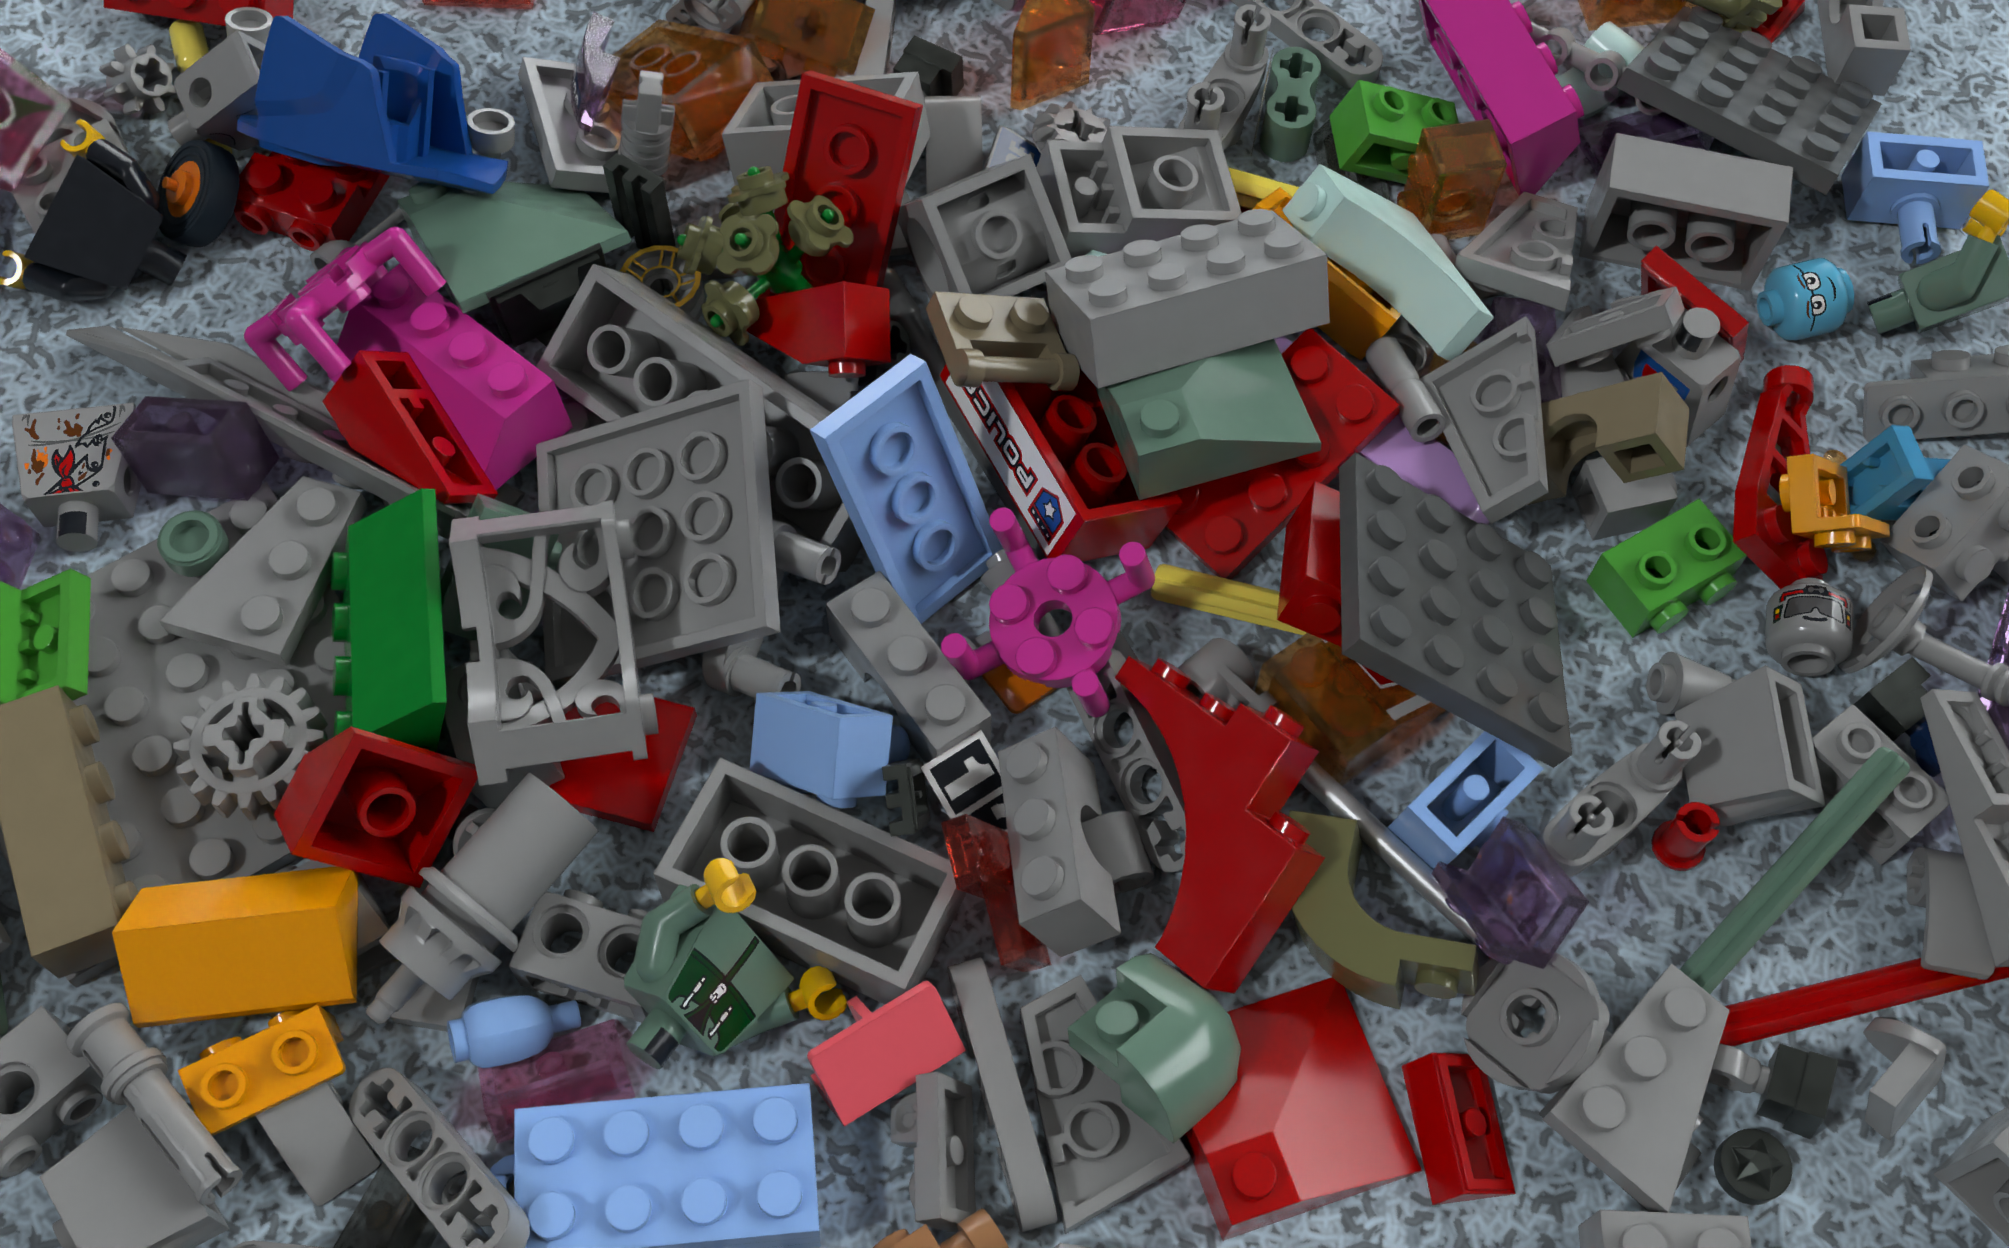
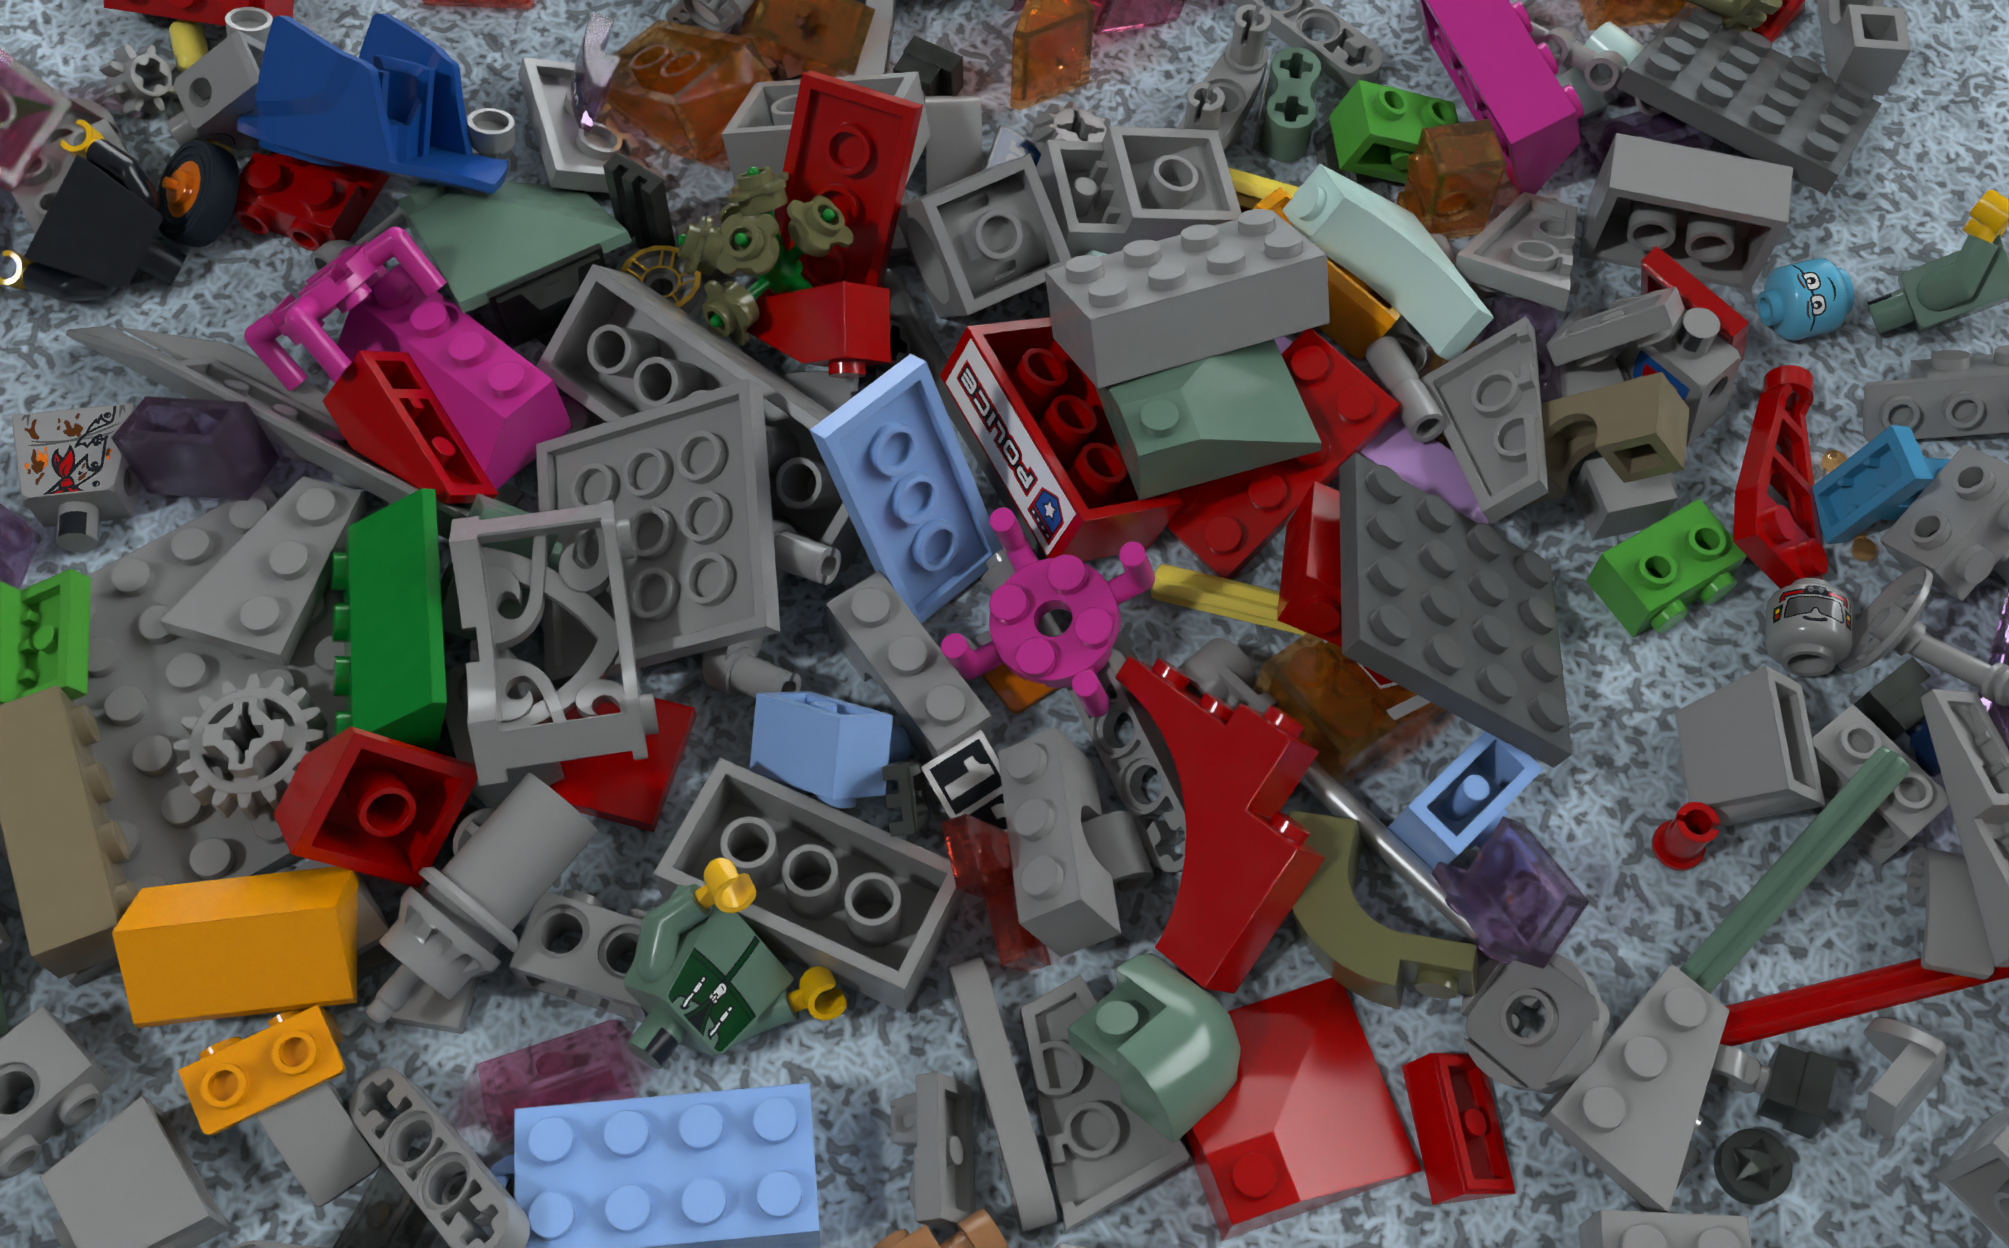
(137, 1078): light grey pin -> none
(192, 543): sand green tile -> none
(508, 1029): light blue plant -> none
(647, 125): light grey hinge -> none
(883, 1051): coral panel -> none
(1000, 341): dark tan plate -> none
(1619, 798): light grey connector -> none
(1681, 681): light grey cone -> none
(1820, 506): light orange bracket -> none
(1915, 184): light blue brick -> none

